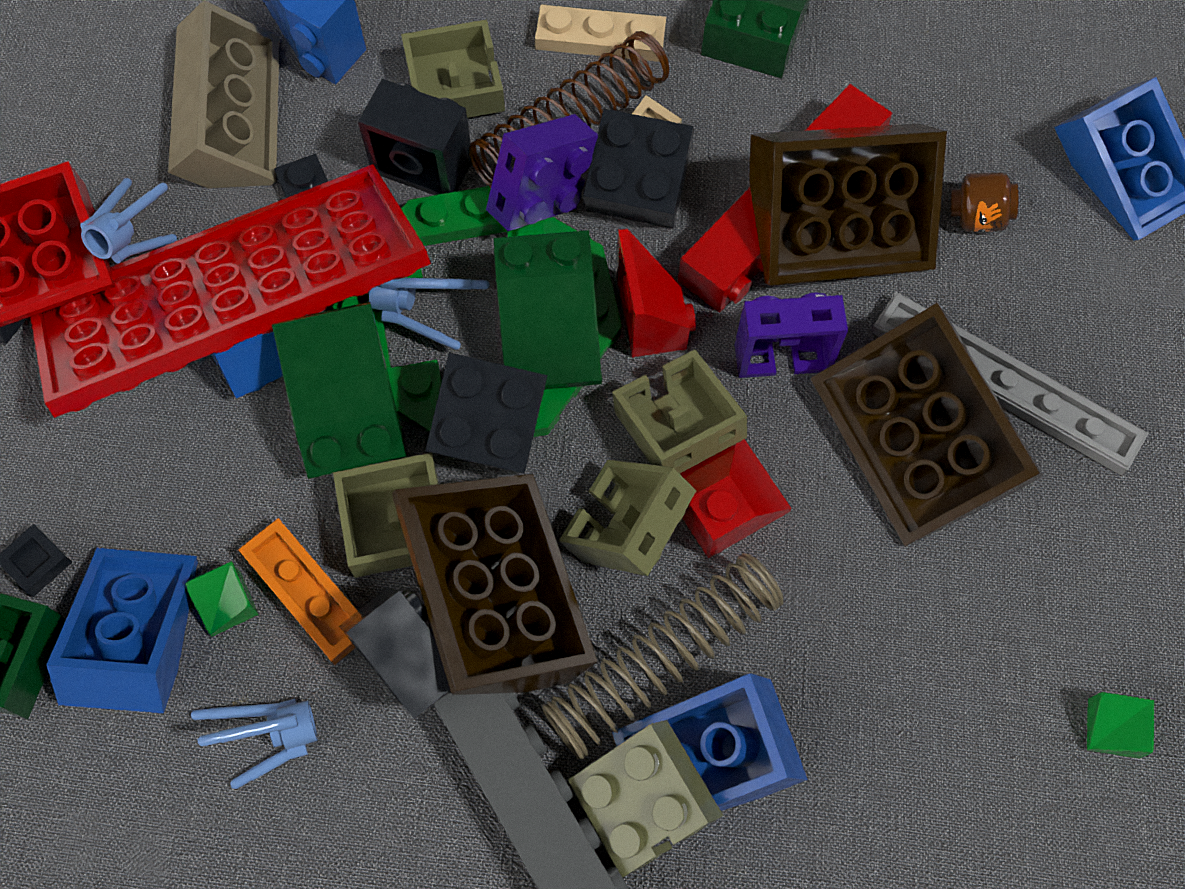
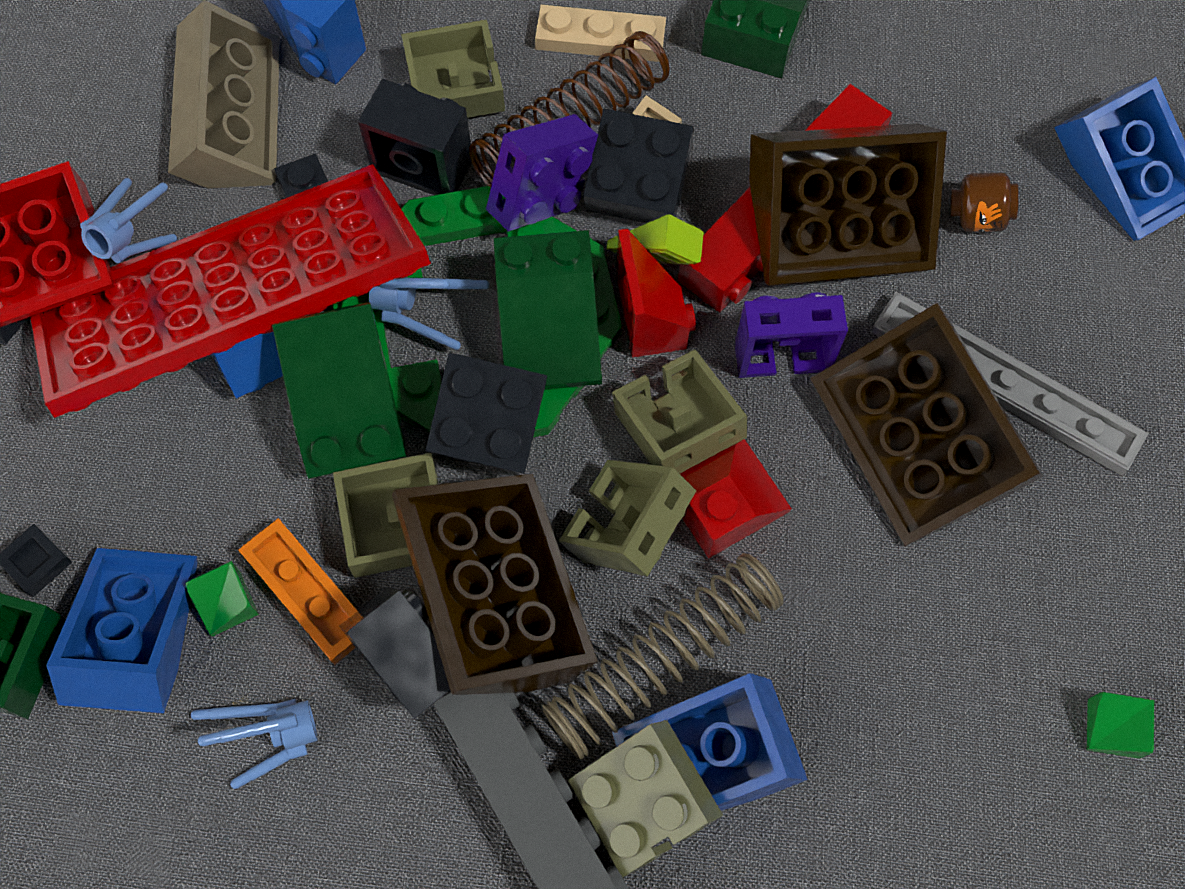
(668, 240): none -> lime slope

